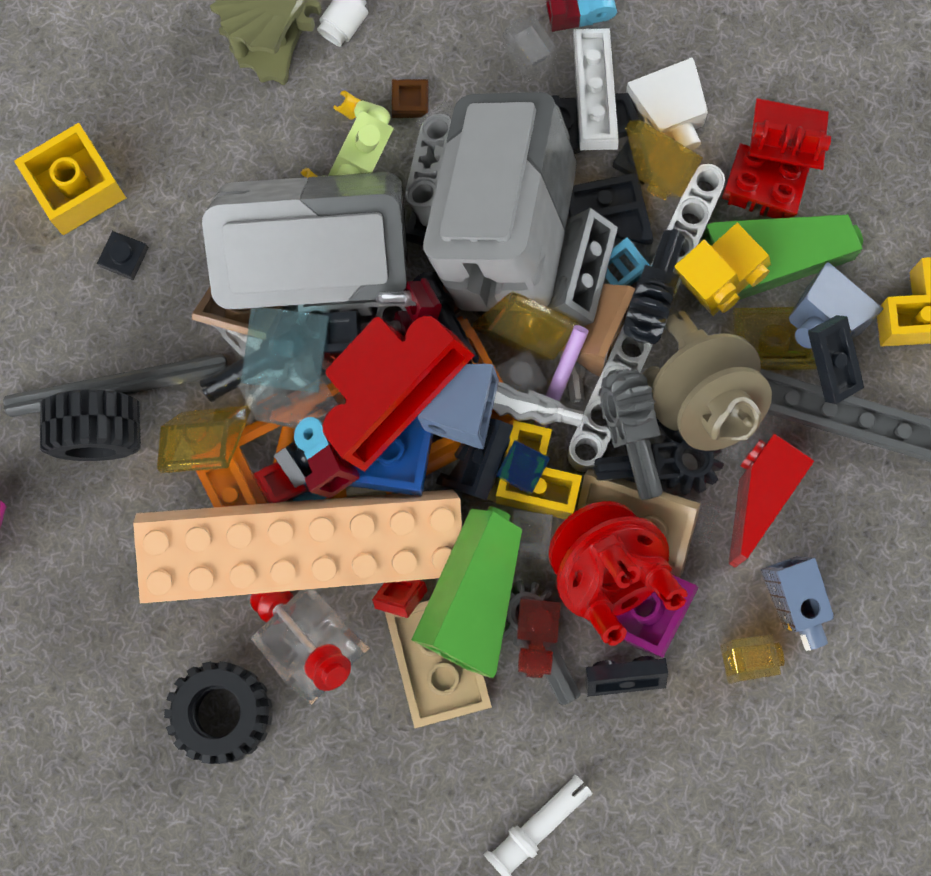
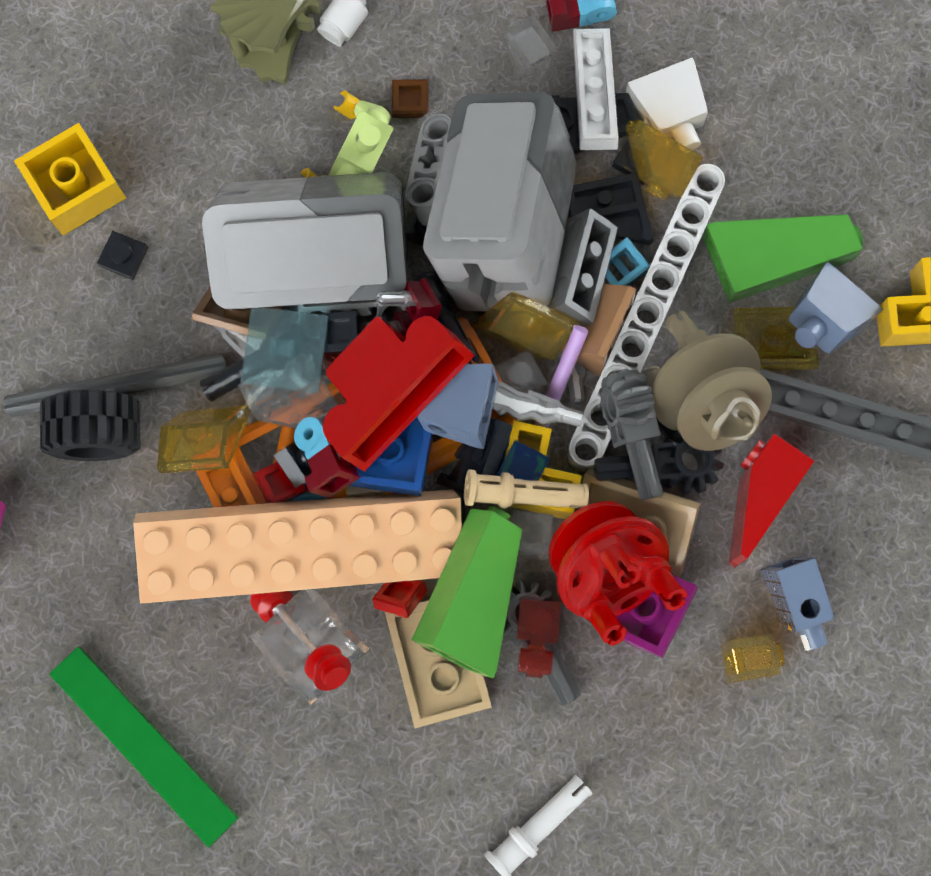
(144, 746): none -> green tile
(185, 710): black tyre -> none
(507, 490): none -> tan pin
(614, 678): black plate -> none
(655, 292): black gear -> none
(724, 269): yellow brick -> none
(765, 183): red hinge -> none
(789, 134): red hinge -> none
(836, 359): black plate -> none

